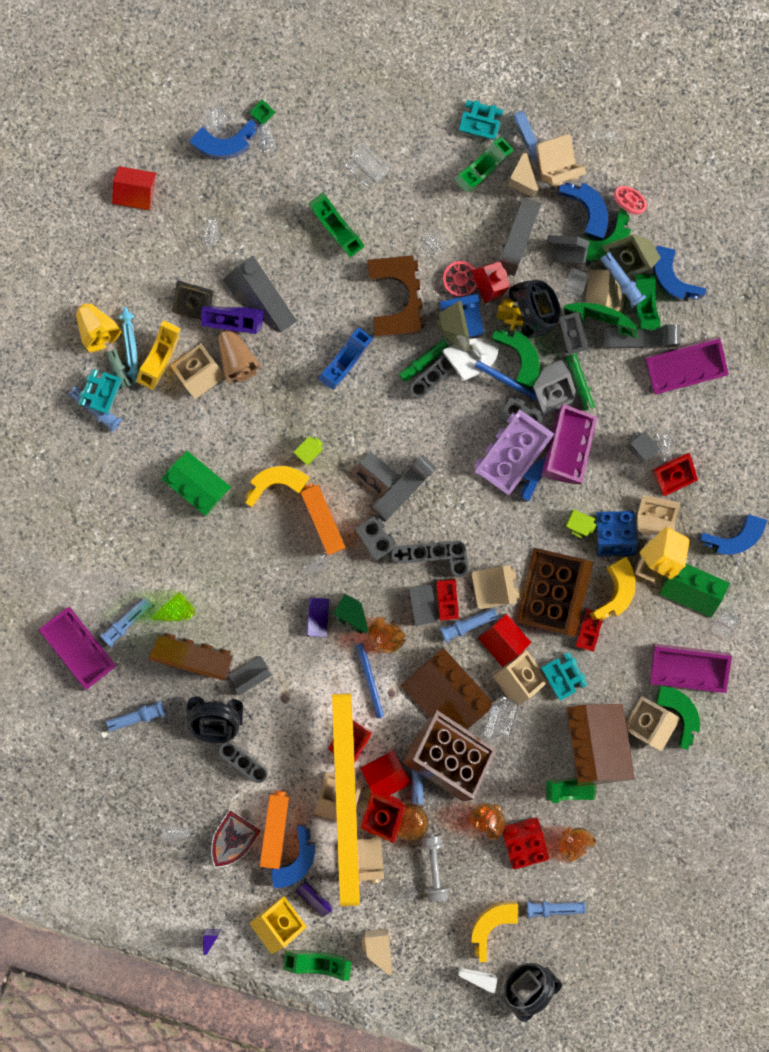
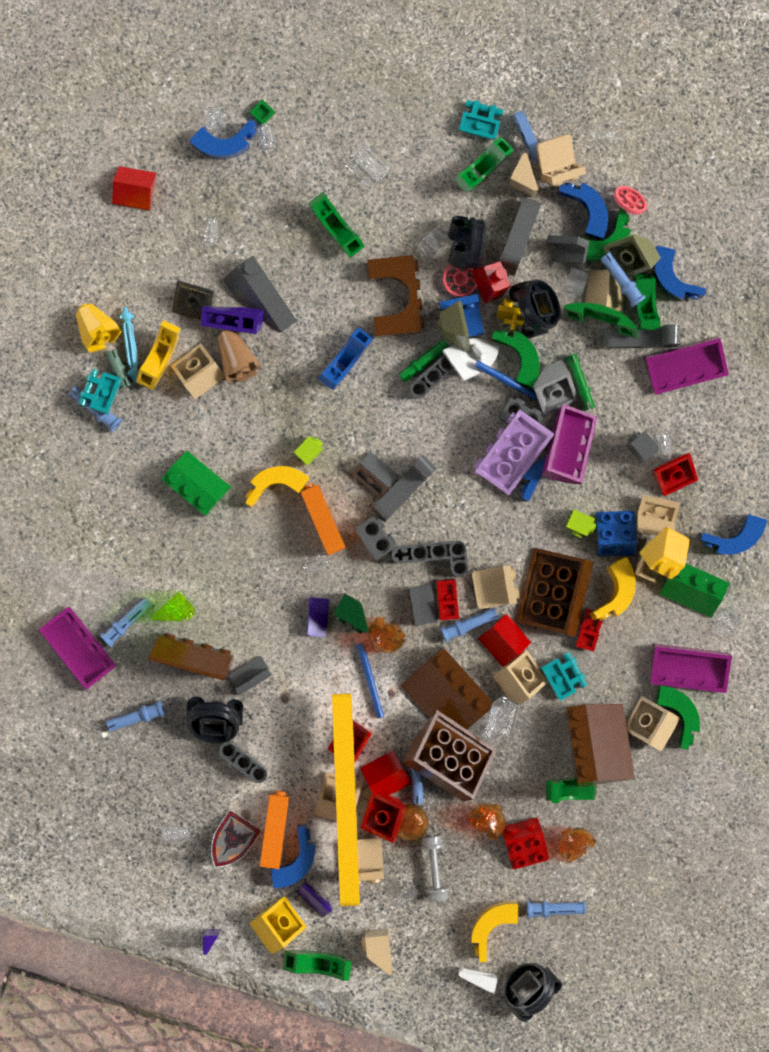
(469, 242): none -> black piece
(573, 333): dark grey panel -> none

